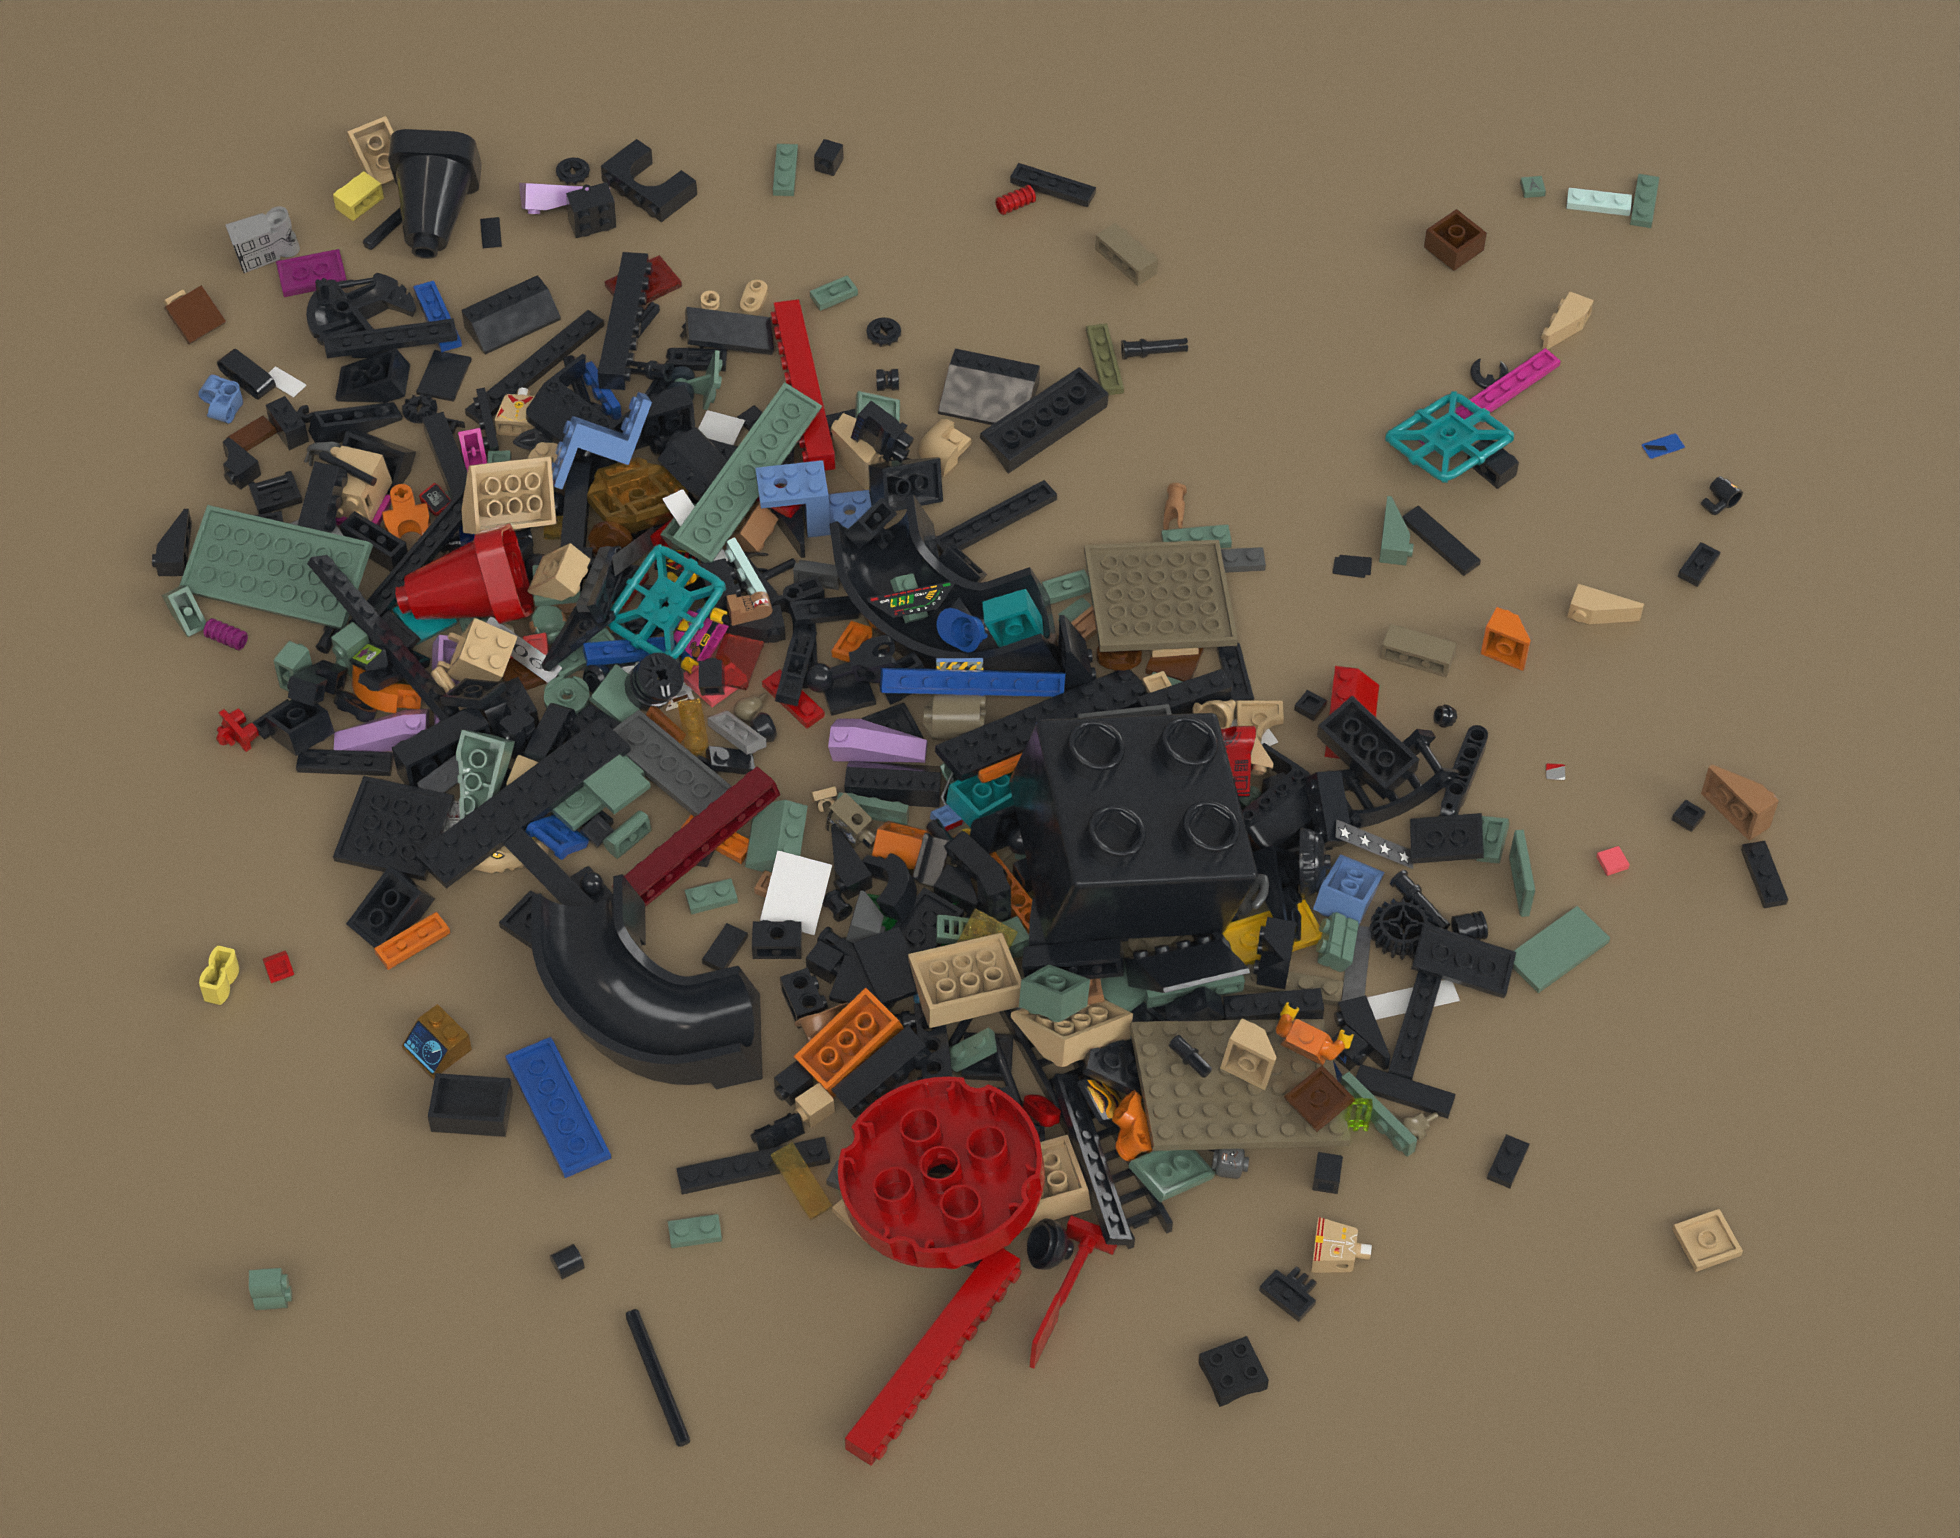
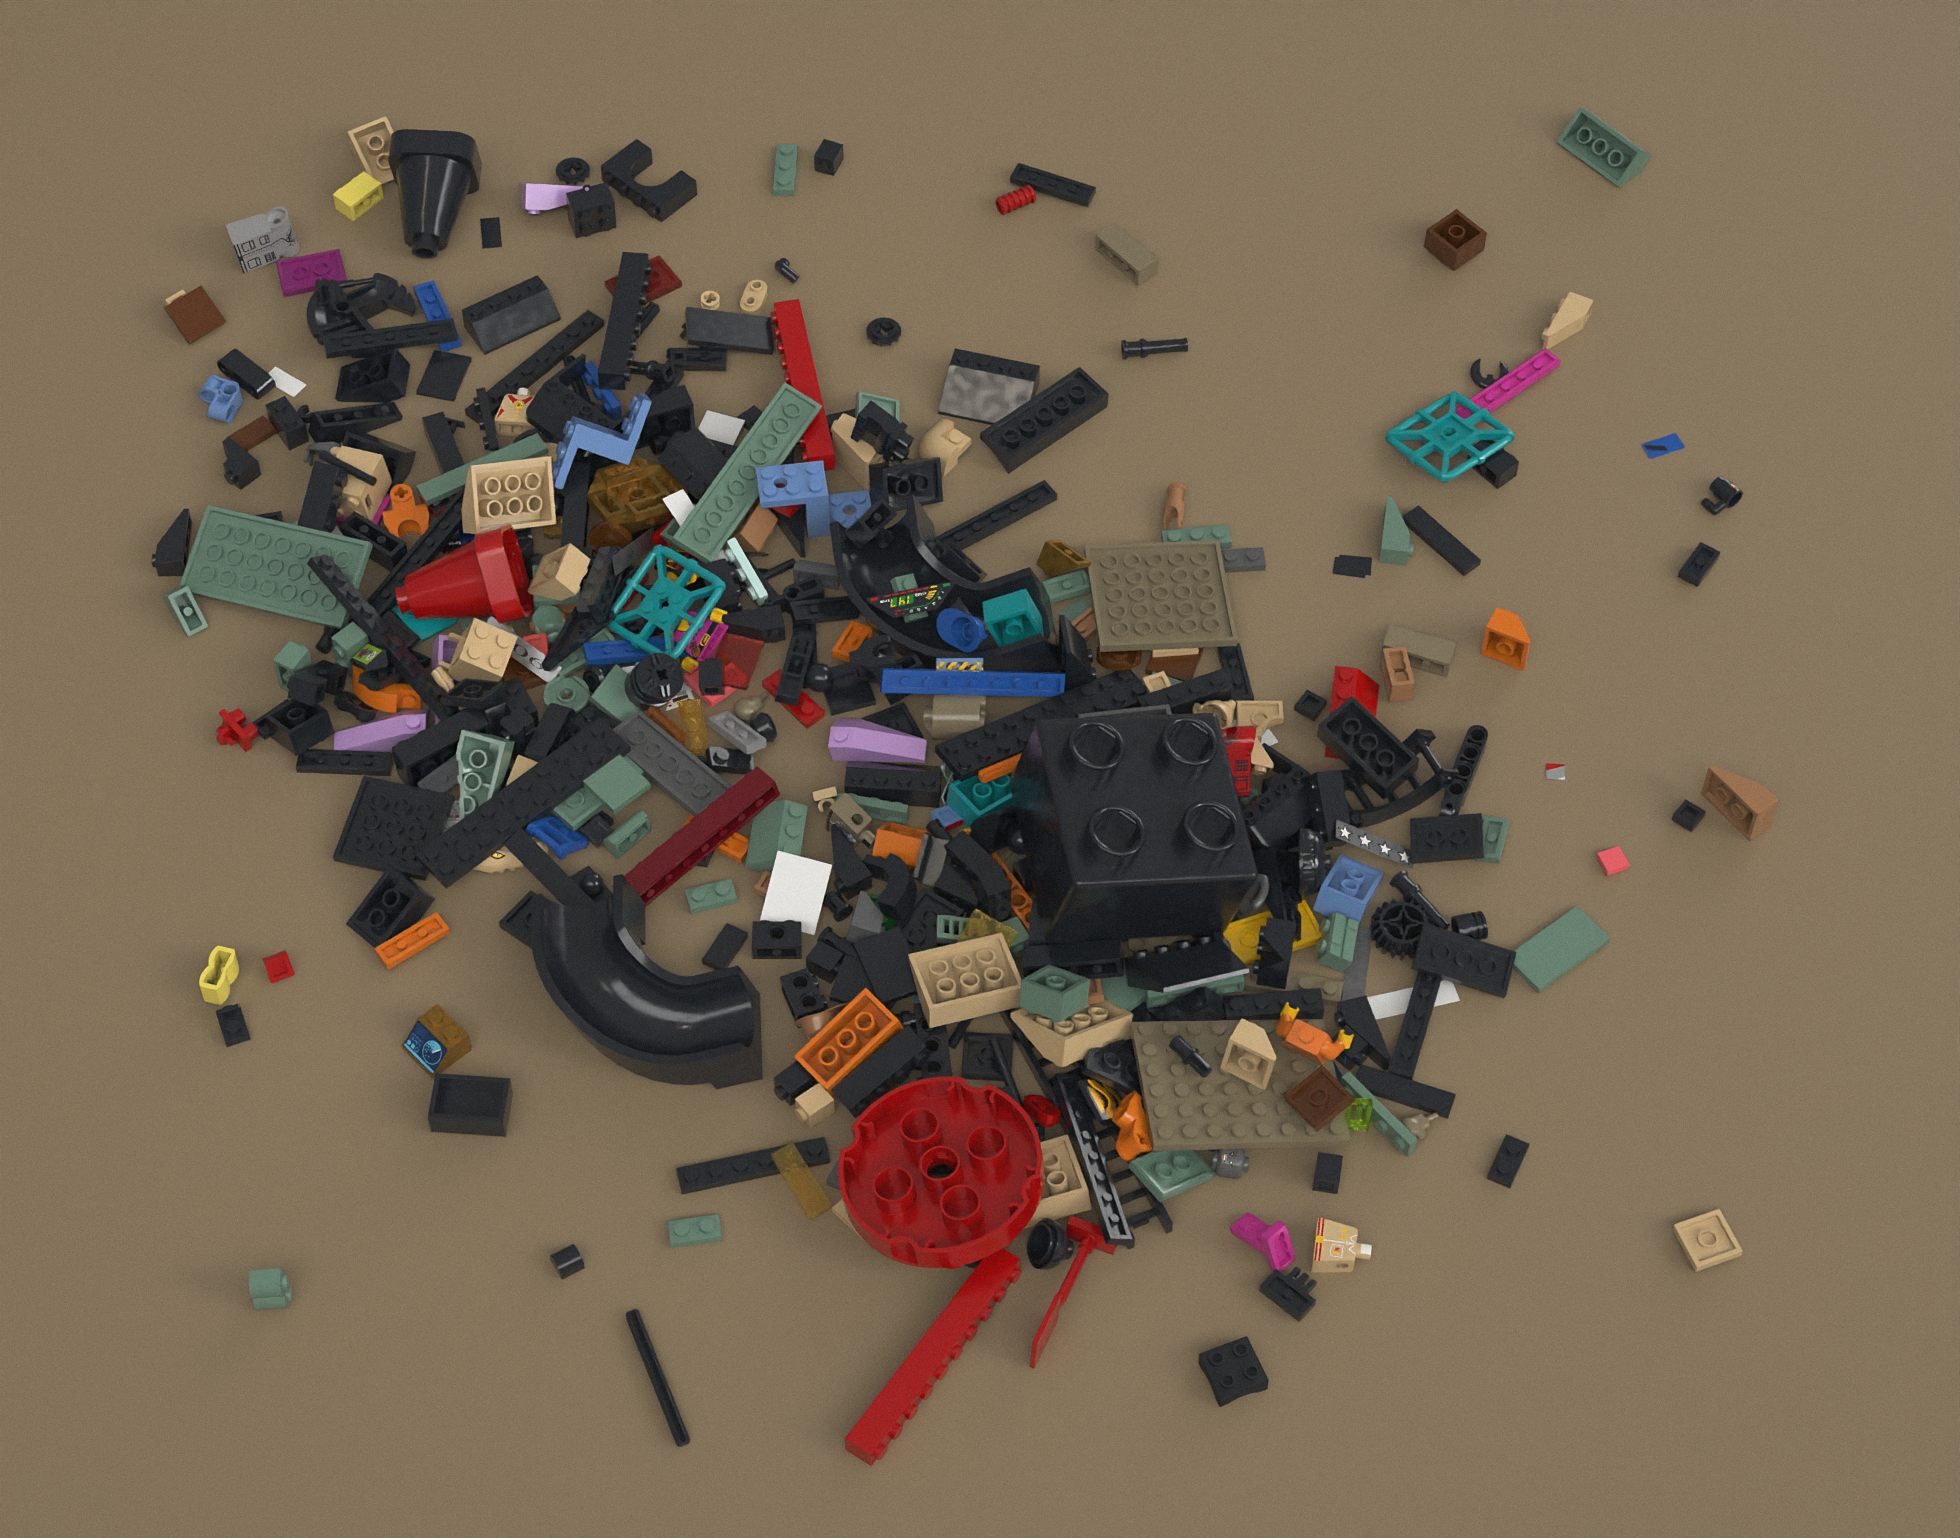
(225, 634): magenta piece -> none
(232, 1025): none -> black bracket
(275, 493): black plate -> none
(383, 230): black axle -> none
(409, 408): black gear -> none
(454, 480): none -> sand green tile
(472, 447): dark pink slope -> none
(558, 1107): blue plate -> none
(702, 385): sand green plate -> none
(748, 607): medium nougat leg -> none
(780, 1133): black hinge -> none
(783, 268): none -> black arm
(833, 293): sand green plate -> none
(892, 378): black wheel -> none
(972, 1049): sand green plate -> none
(1060, 559): none -> pearl gold slope
(1104, 358): olive tile -> none
(1269, 1240): none -> dark pink bracket
(1397, 674): none -> medium nougat brick
(1445, 716): black plate -> none
(1522, 873): sand green tile -> none
(1532, 186): sand green tile -> none
(1599, 201): light aqua plate -> none
(1600, 607): tan slope -> none
(1603, 147): none -> sand green slope
(1644, 201): sand green plate -> none
(1764, 874): black plate -> none

